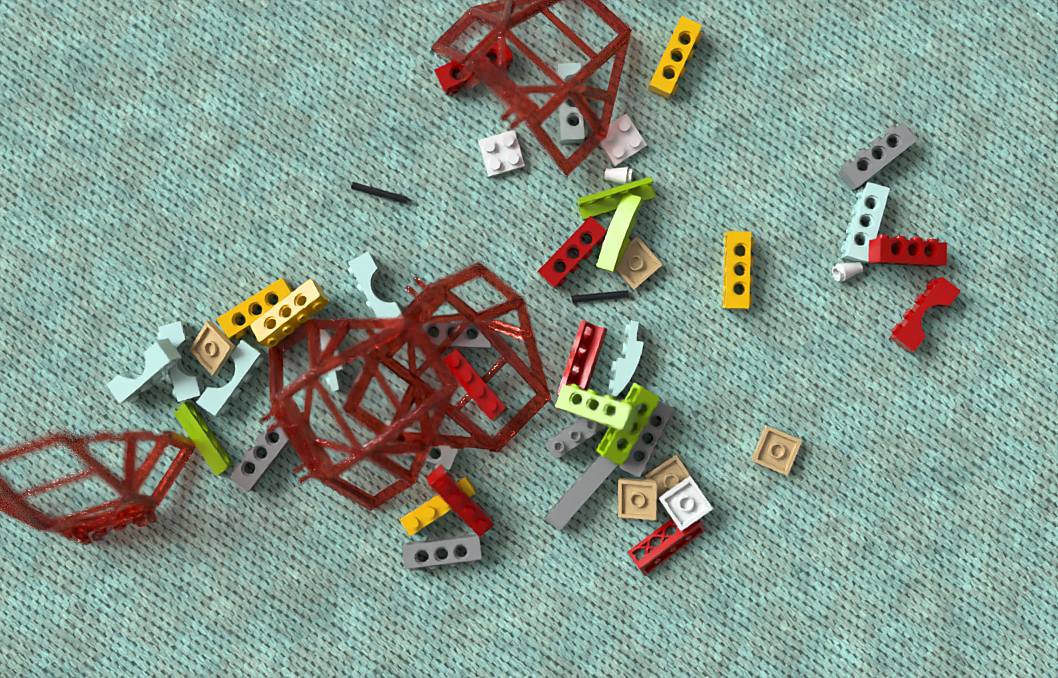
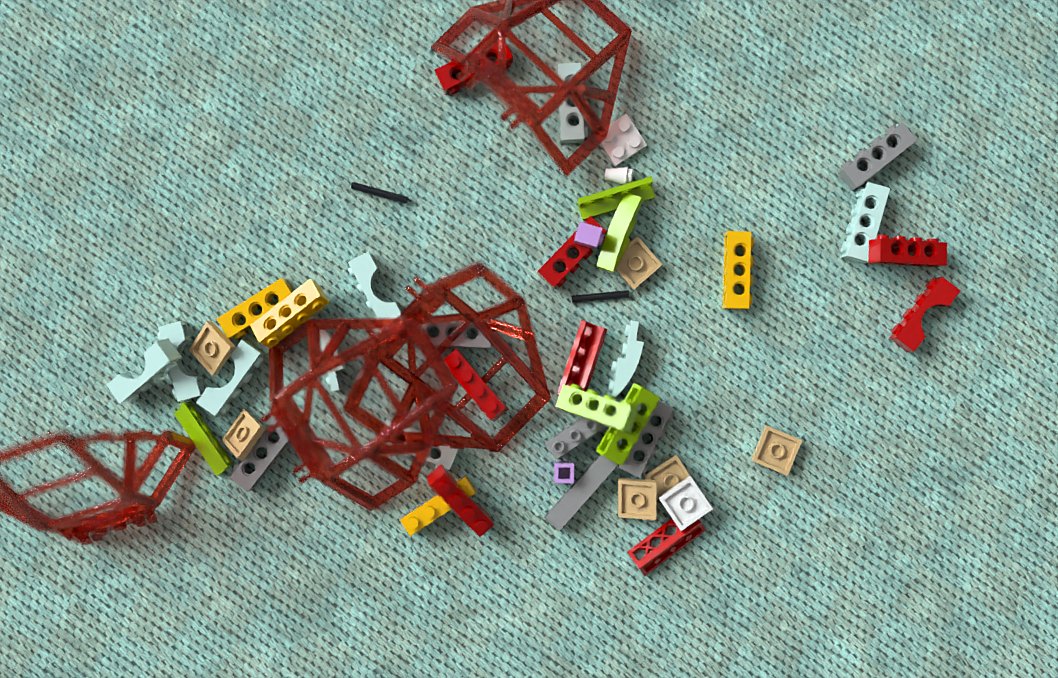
(243, 434): none -> tan plate
(414, 562): light grey brick -> none
(501, 153): white plate -> none
(563, 472): none -> lavender brick
(588, 235): none -> lavender brick
(685, 29): yellow brick -> none
(844, 271): white cone -> none

